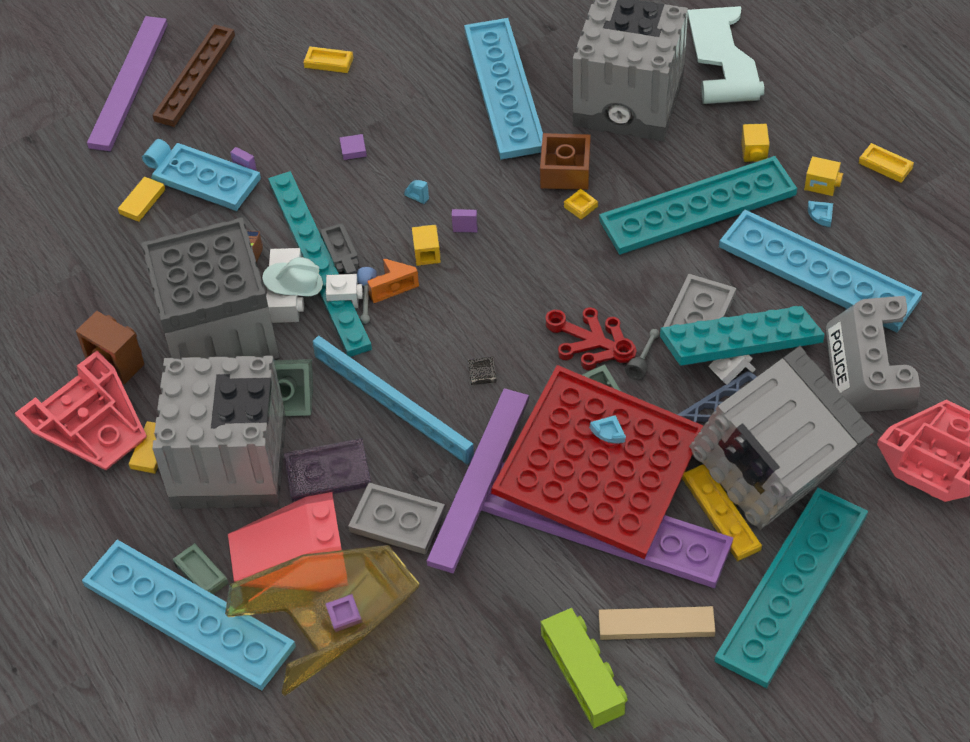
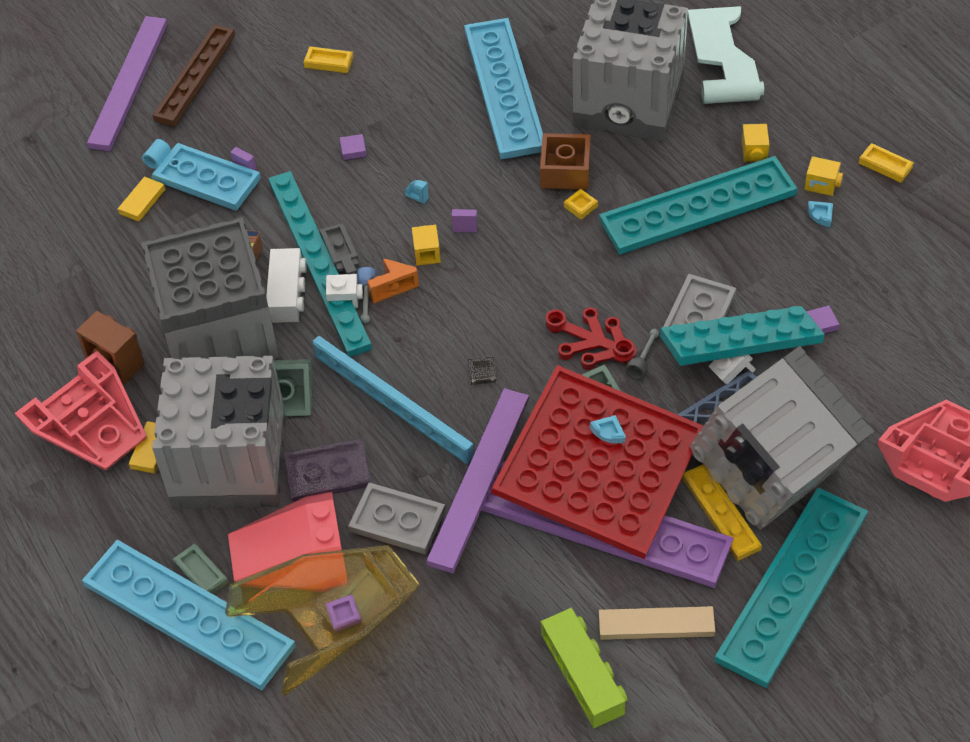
(293, 278): light aqua piece -> none
(812, 265): medium azure plate -> none
(824, 319): none -> medium lavender tile
(861, 359): light grey windscreen -> none

